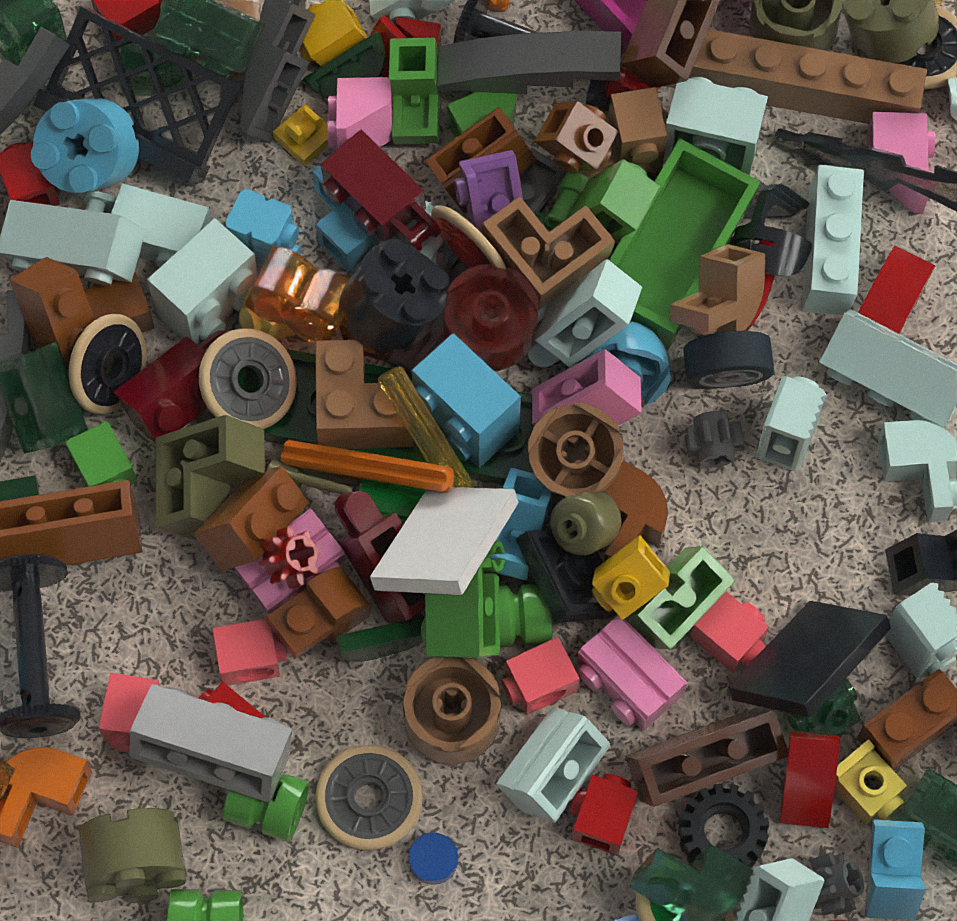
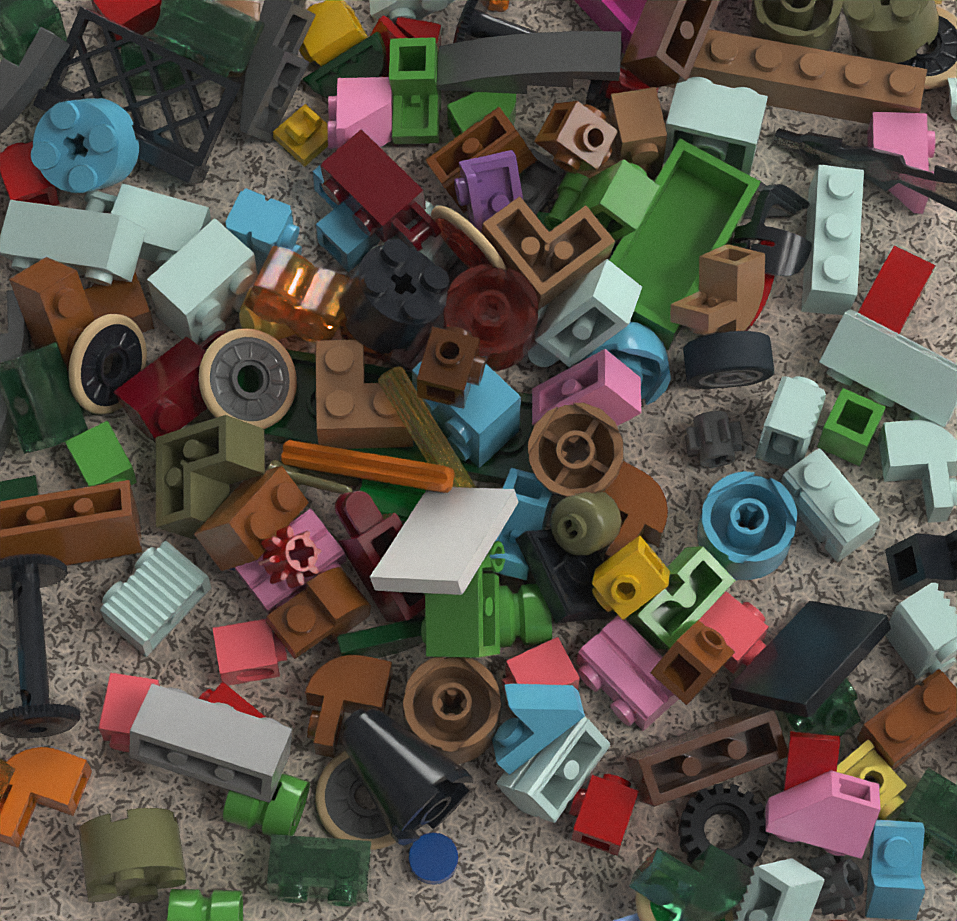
(154, 597): none -> light aqua brick
(319, 869): none -> clear green brick
(343, 687): none -> dark orange brick
(403, 774): none -> black cone
(450, 366): none -> reddish brown brick
(541, 715): none -> medium azure slope
(692, 661): none -> dark orange brick
(755, 503): none -> medium azure brick
(826, 812): none -> bright pink slope
(830, 505): none -> light aqua brick
(851, 427): none -> bright green brick

